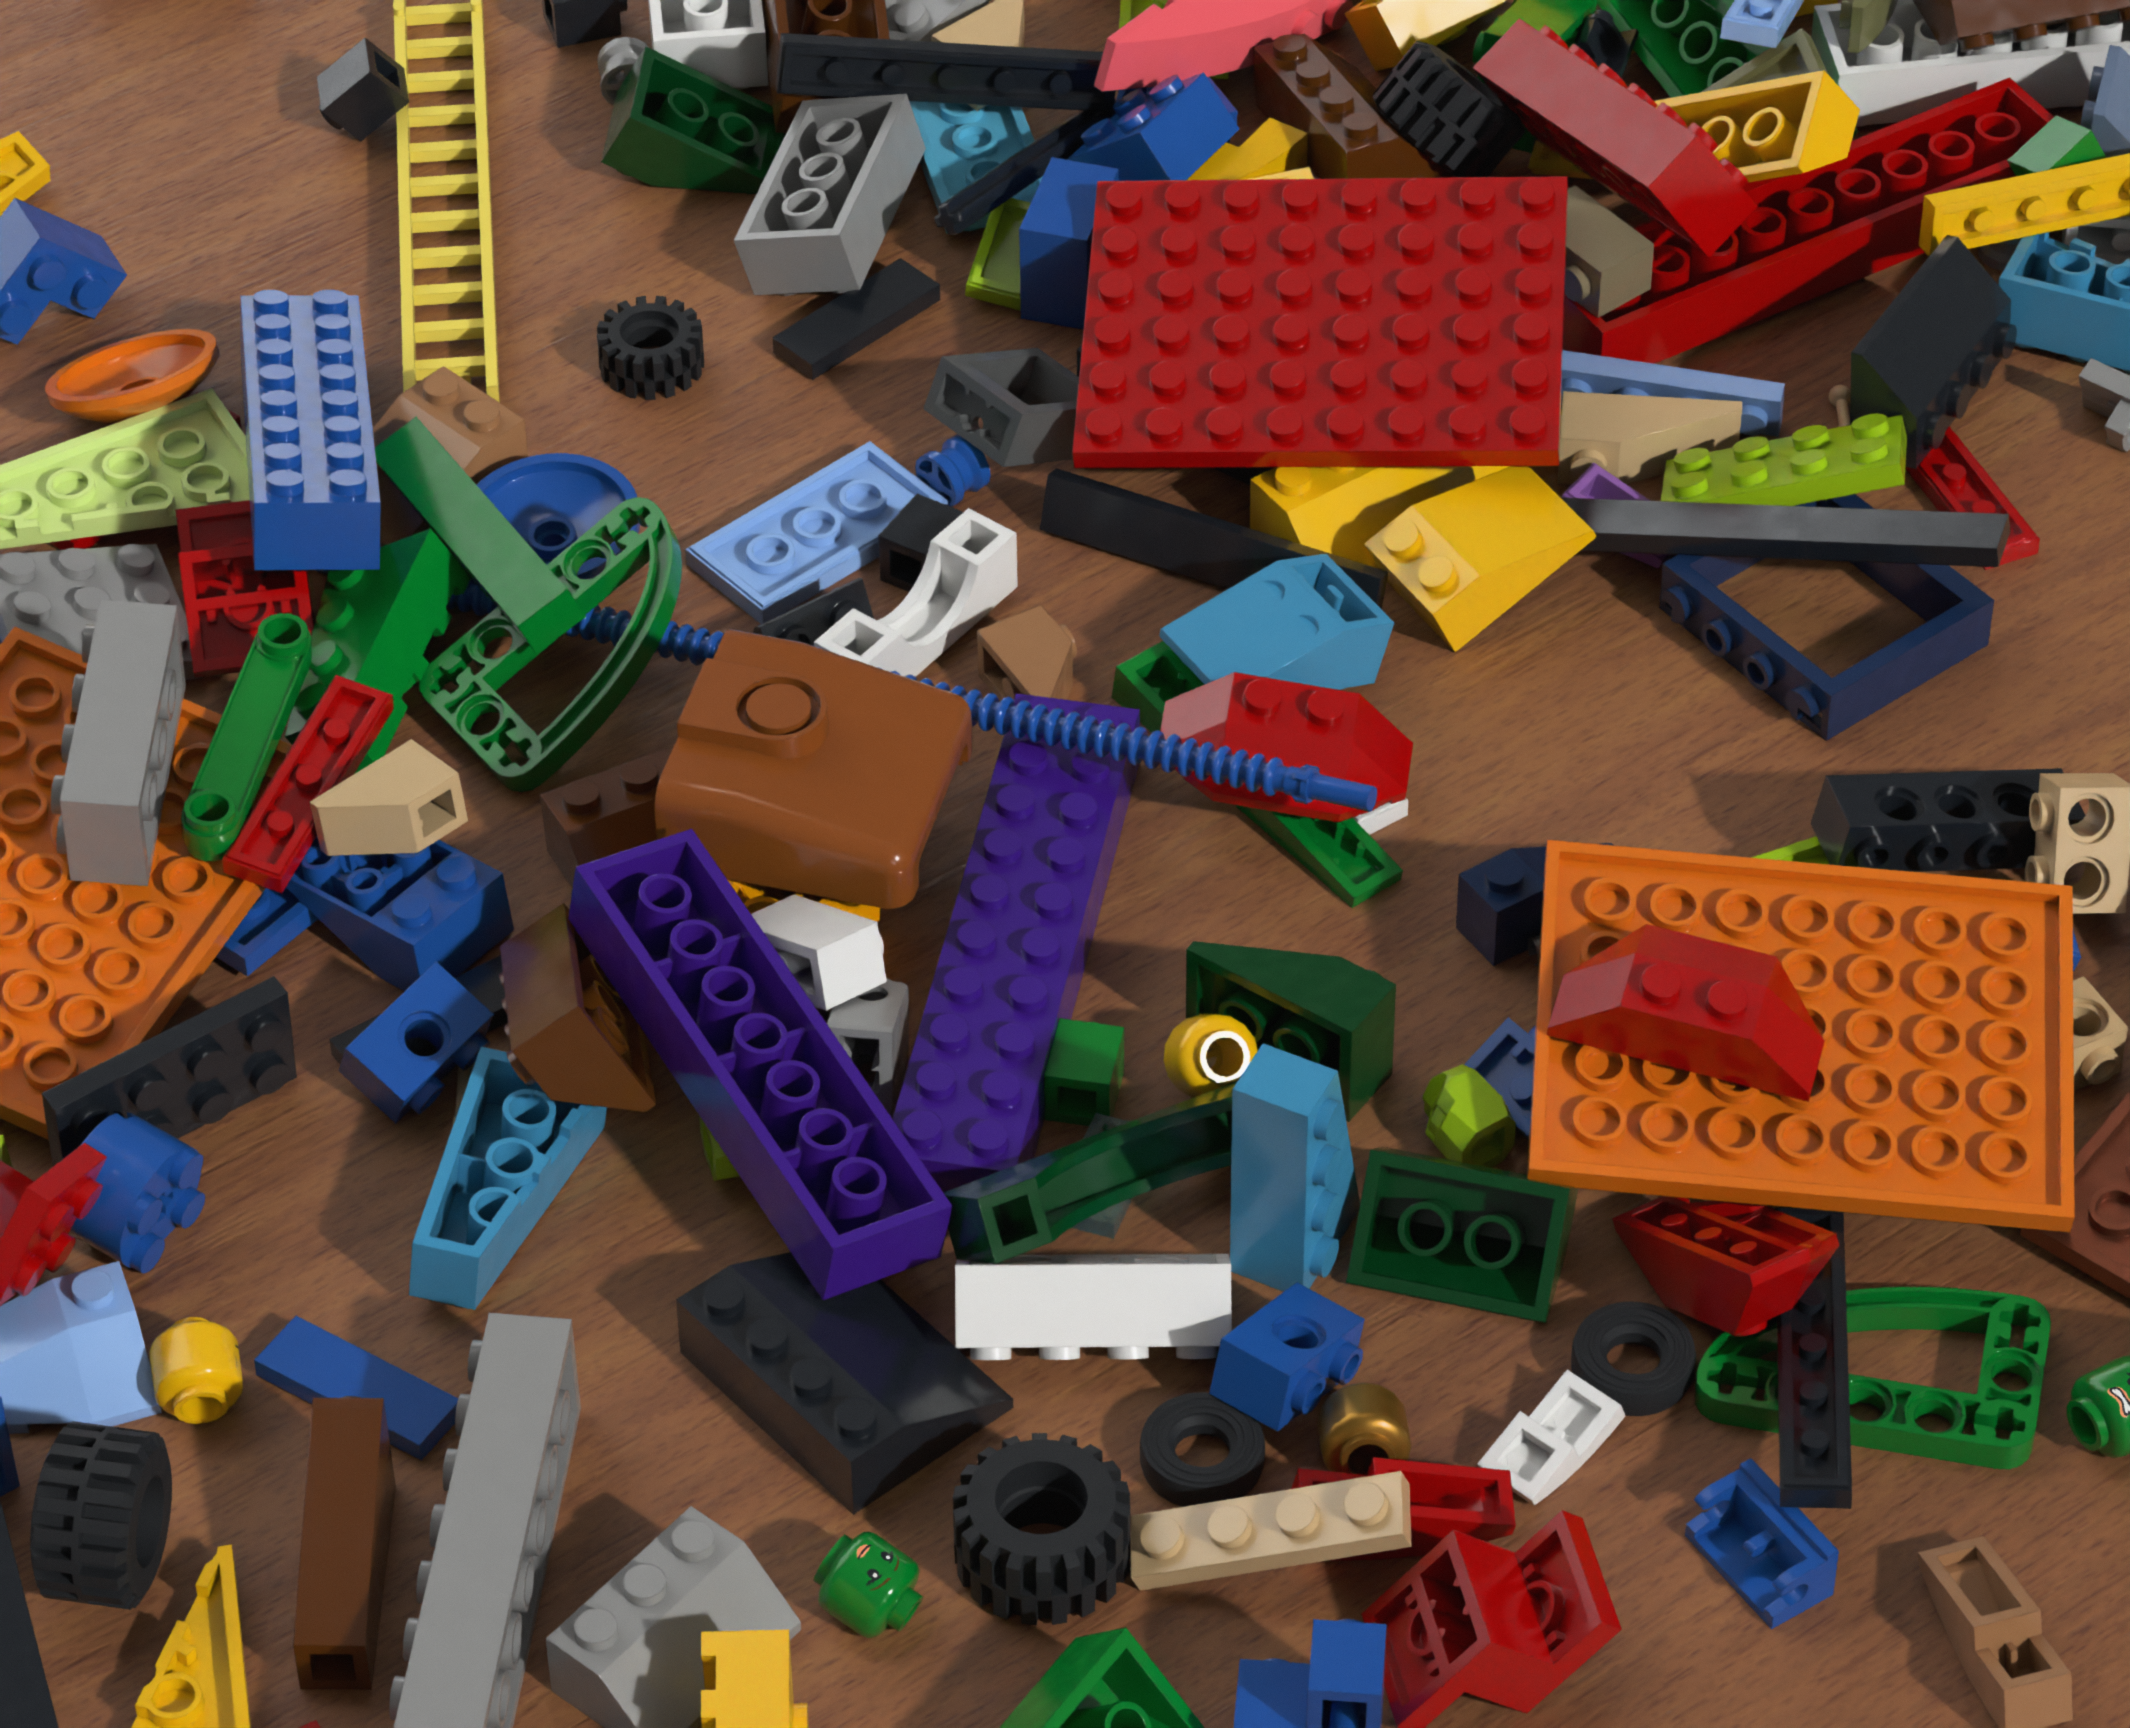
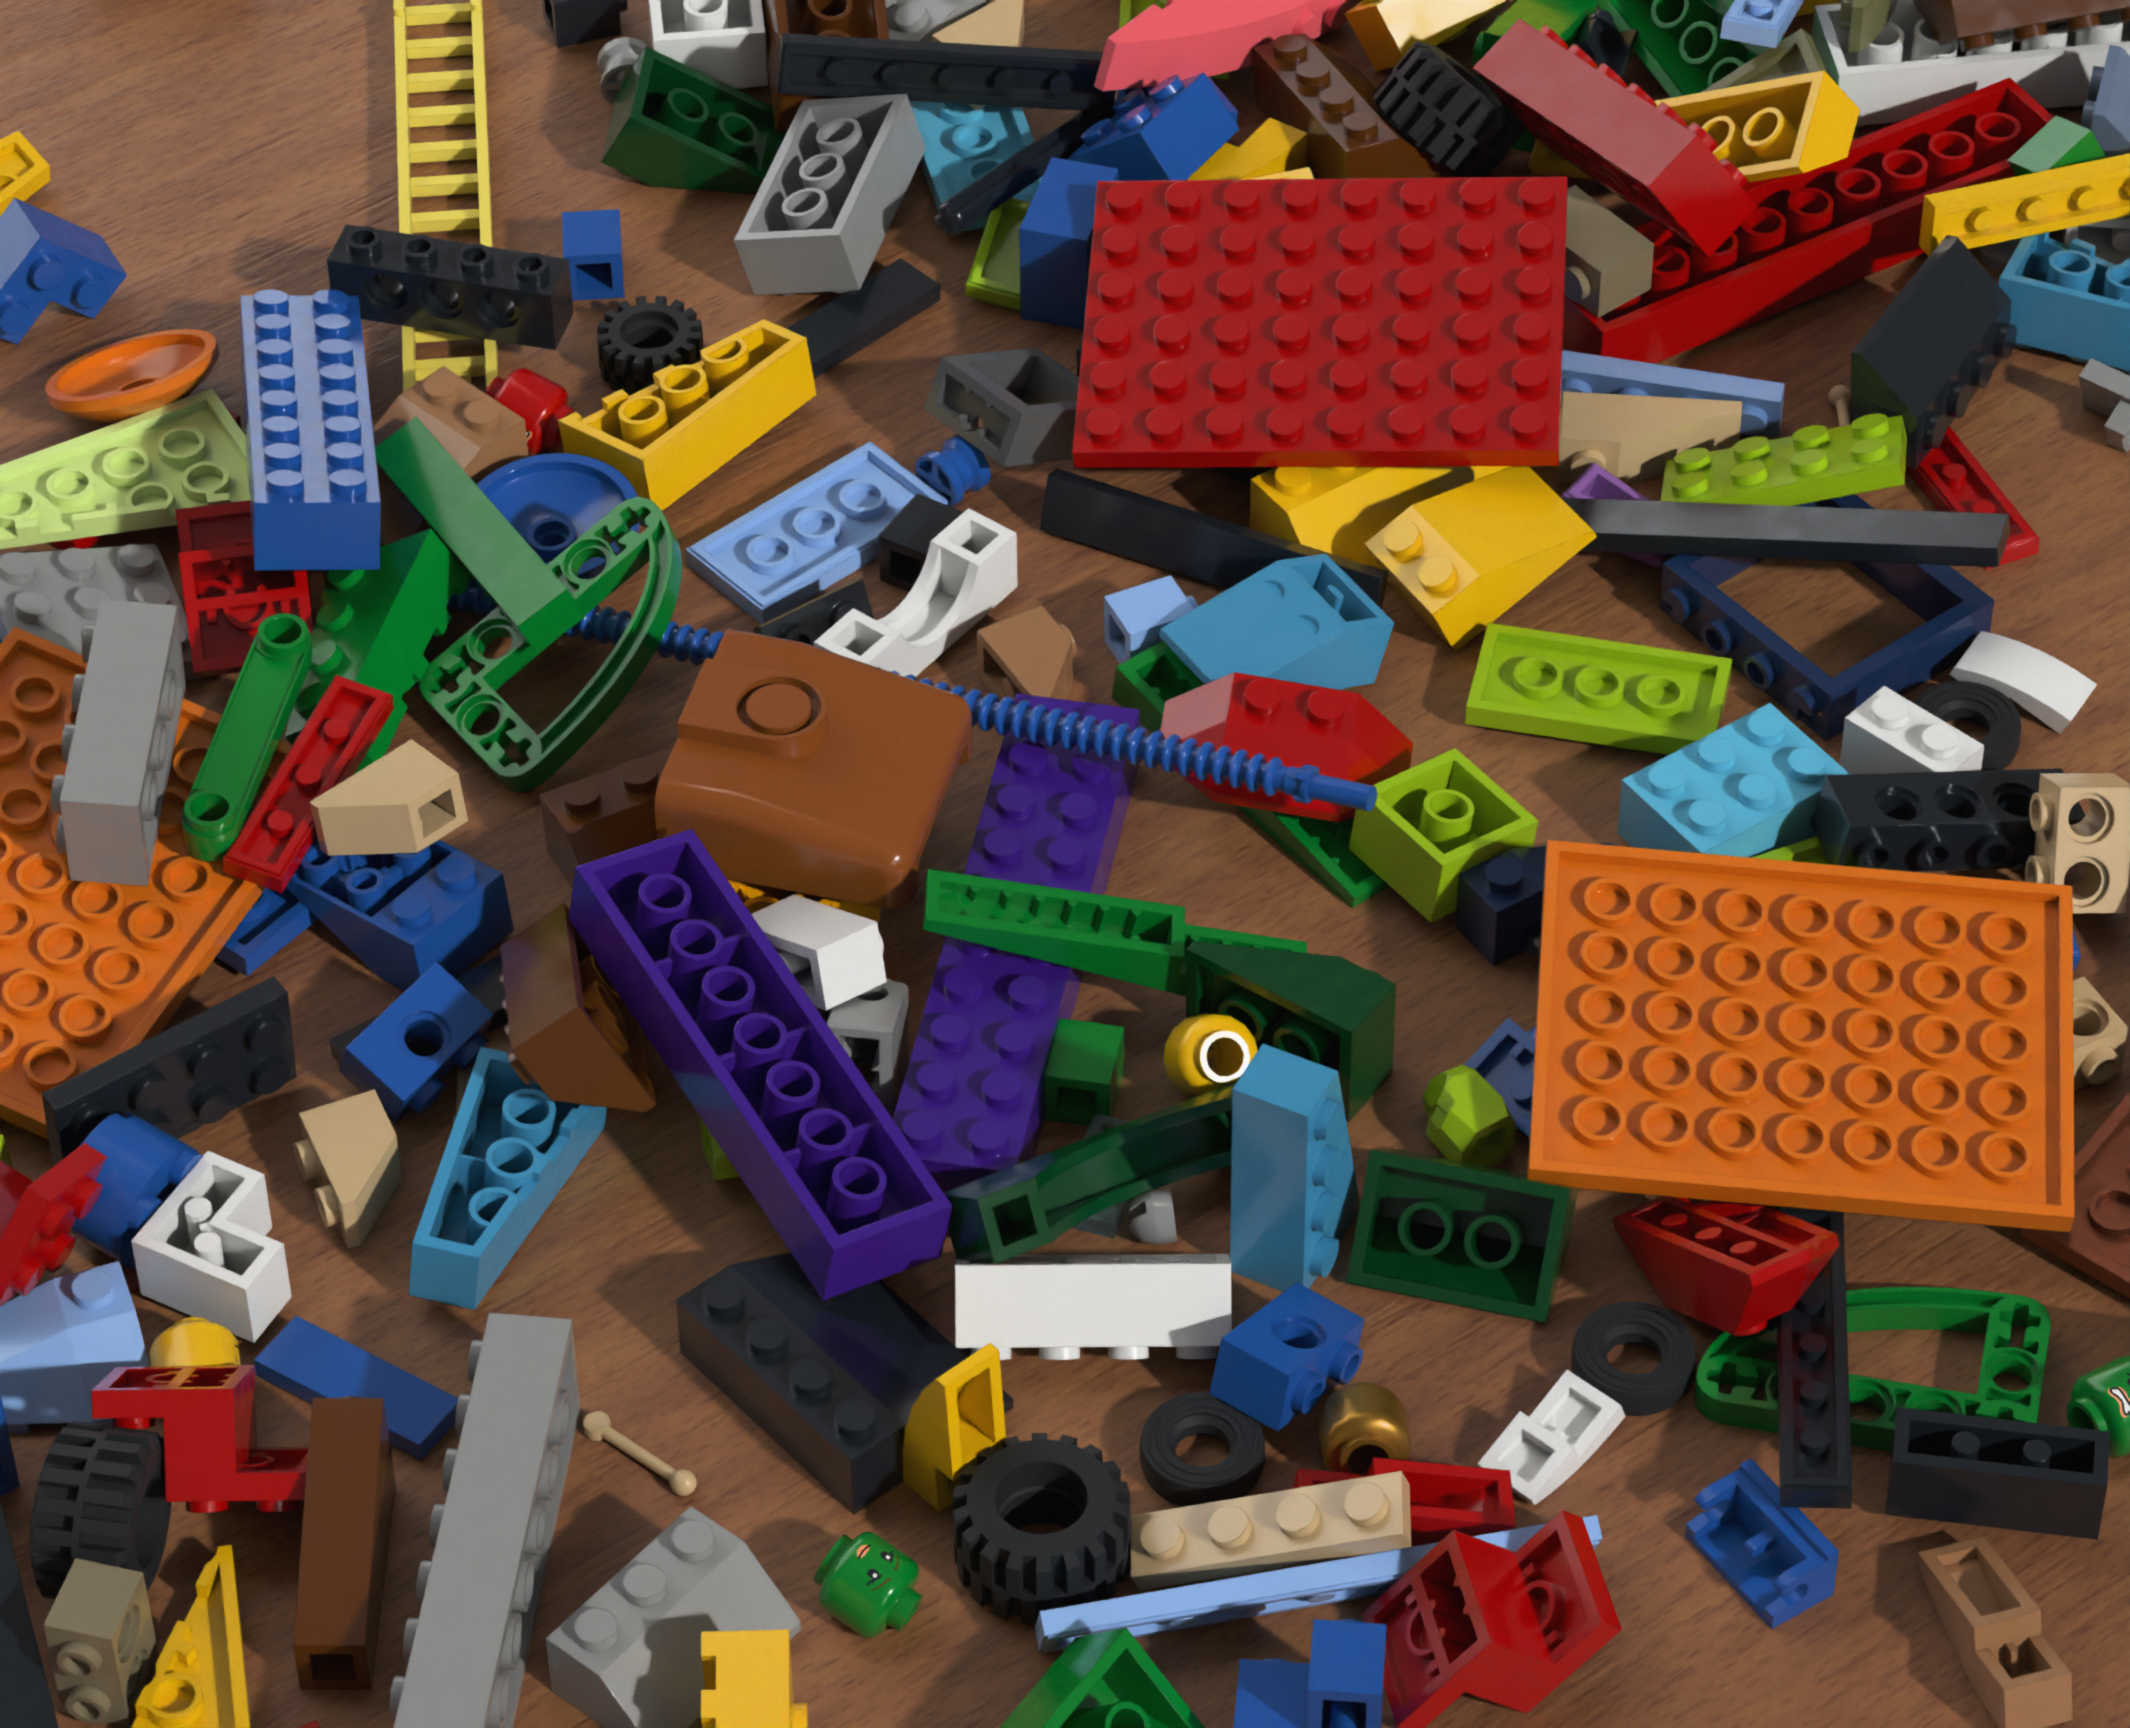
(101, 1642): none -> dark tan brick
(207, 1435): none -> red bracket
(212, 1252): none -> white brick
(353, 1159): none -> tan slope
(362, 90): black brick -> none
(453, 286): none -> black brick
(538, 402): none -> red head
(594, 253): none -> blue brick
(598, 1427): none -> tan hinge
(698, 412): none -> yellow wedge
(952, 1425): none -> yellow slope
(1076, 928): none -> green slope
(1139, 613): none -> light blue brick
(1153, 1218): none -> light grey hinge
(1253, 1594): none -> light blue tile
(1434, 827): none -> lime brick
(1596, 690): none -> lime plate
(1693, 1010): red wedge -> none
(1729, 791): none -> medium azure brick
(1901, 737): none -> white brick
(1983, 706): none -> black tyre
(1998, 1473): none -> black brick
(2027, 676): none -> white slope

